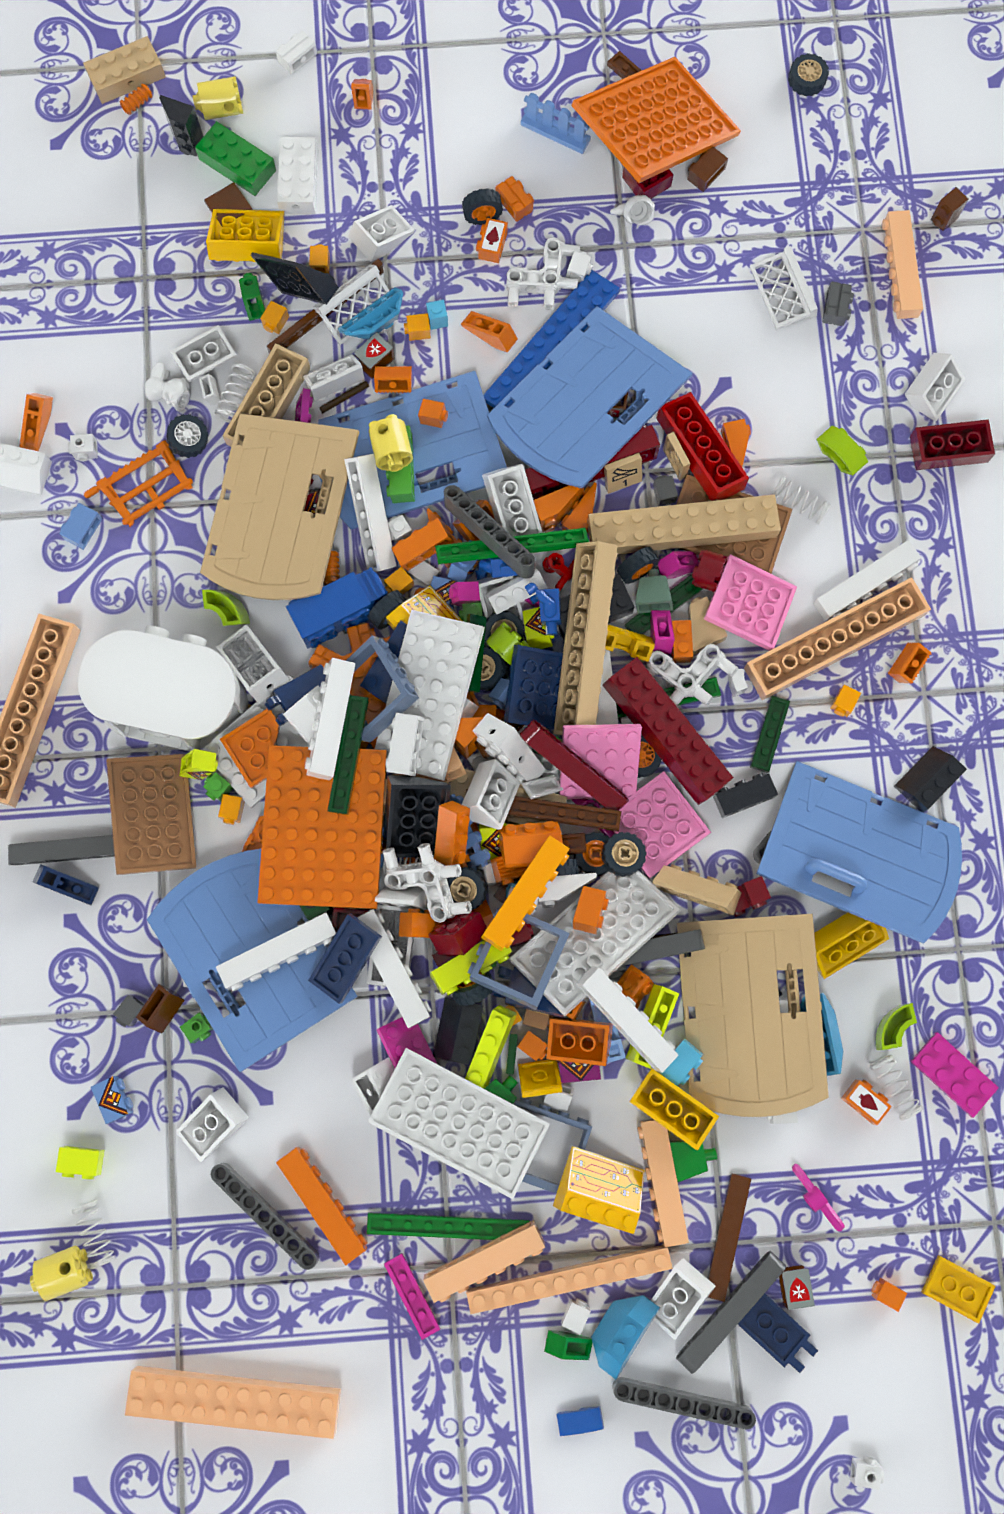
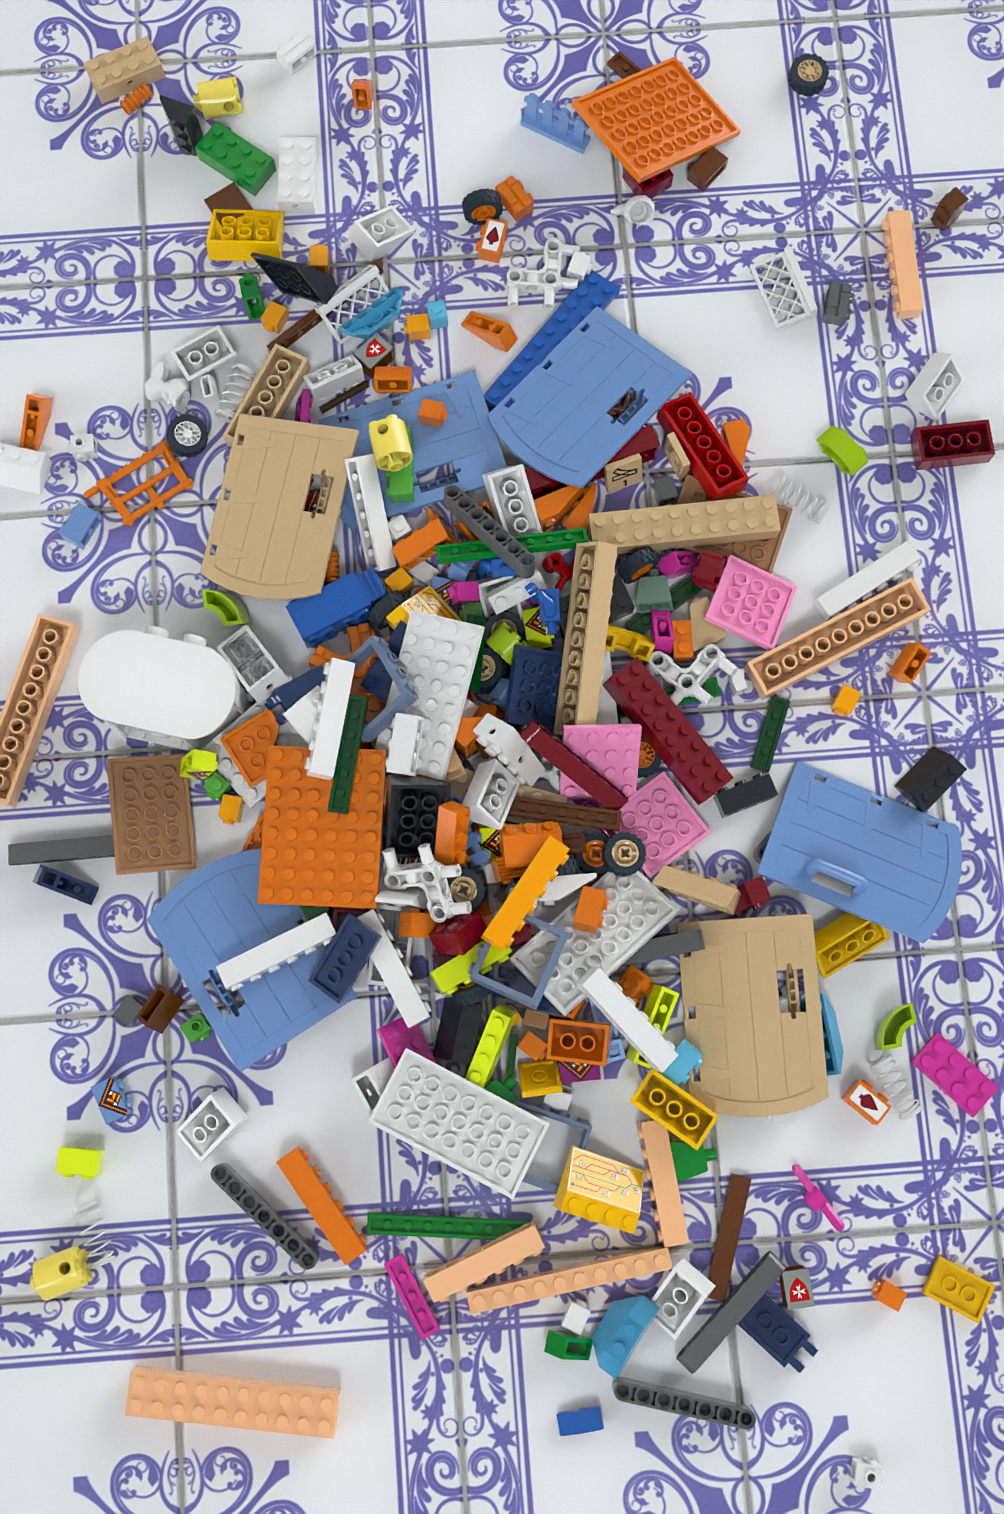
(542, 787): white tile -> none

